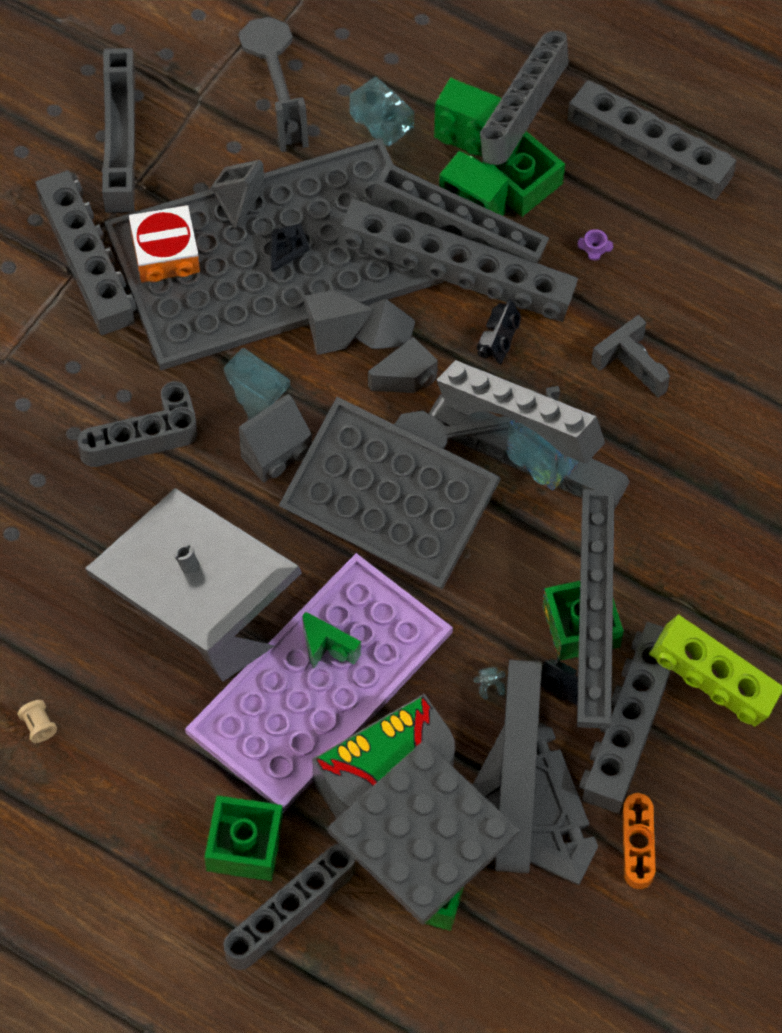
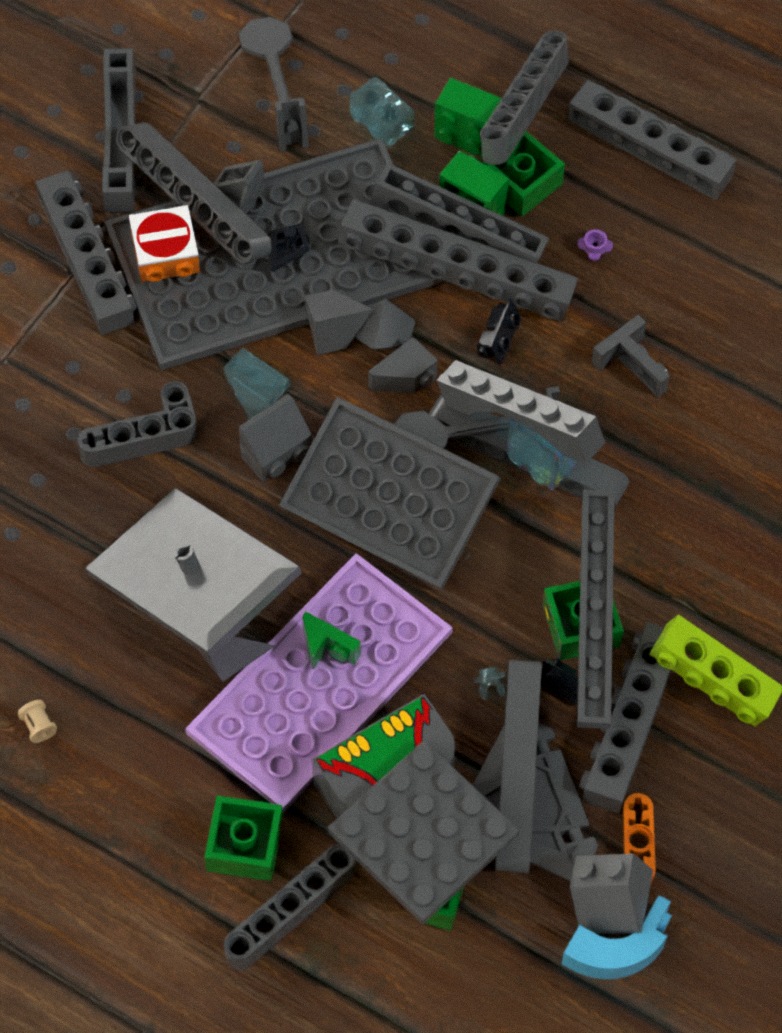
(191, 188): none -> dark grey beam
(610, 892): none -> dark grey slope
(621, 957): none -> medium azure arch

